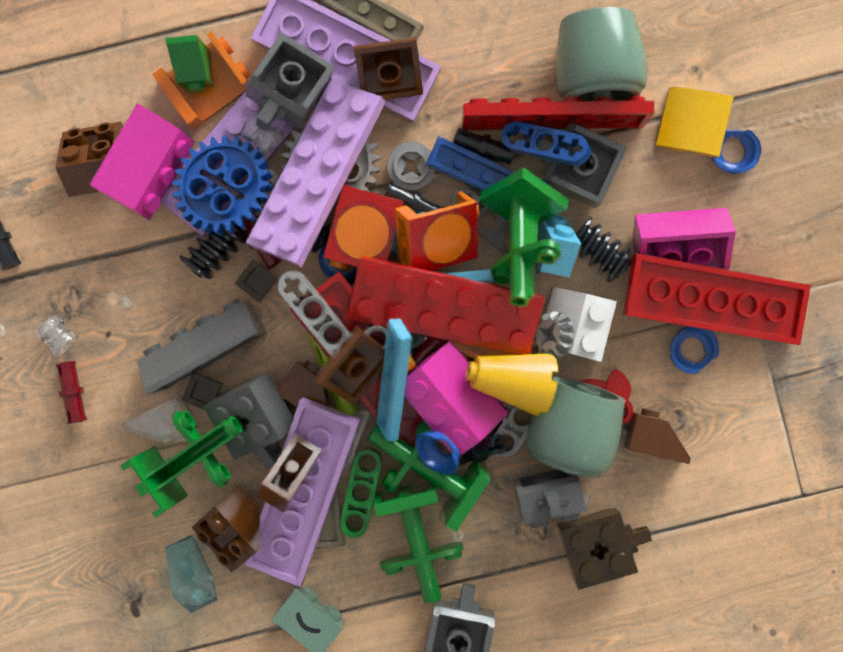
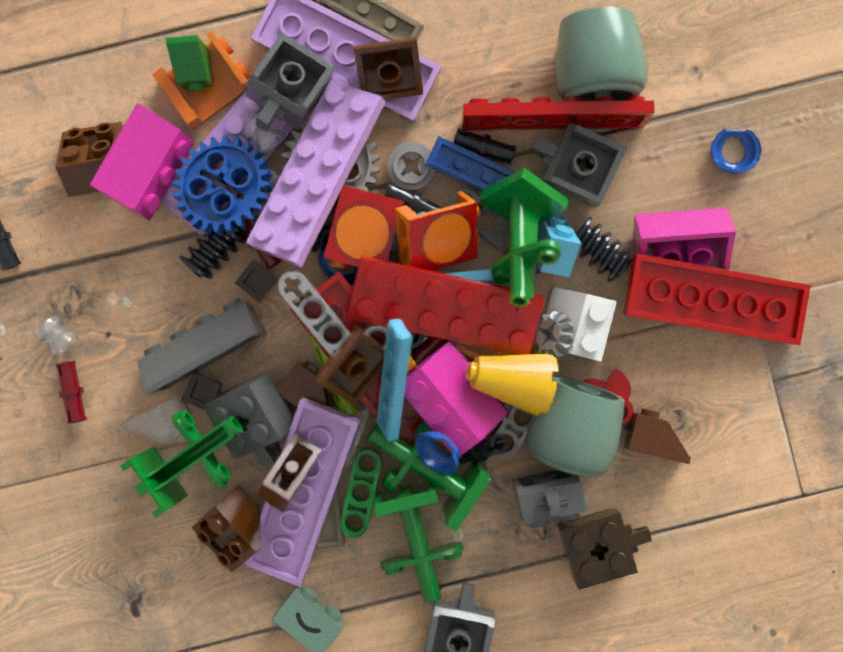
(190, 575): clear light blue slope -> none
(569, 140): blue beam -> none
(694, 121): yellow slope -> none
(710, 346): blue piece -> none

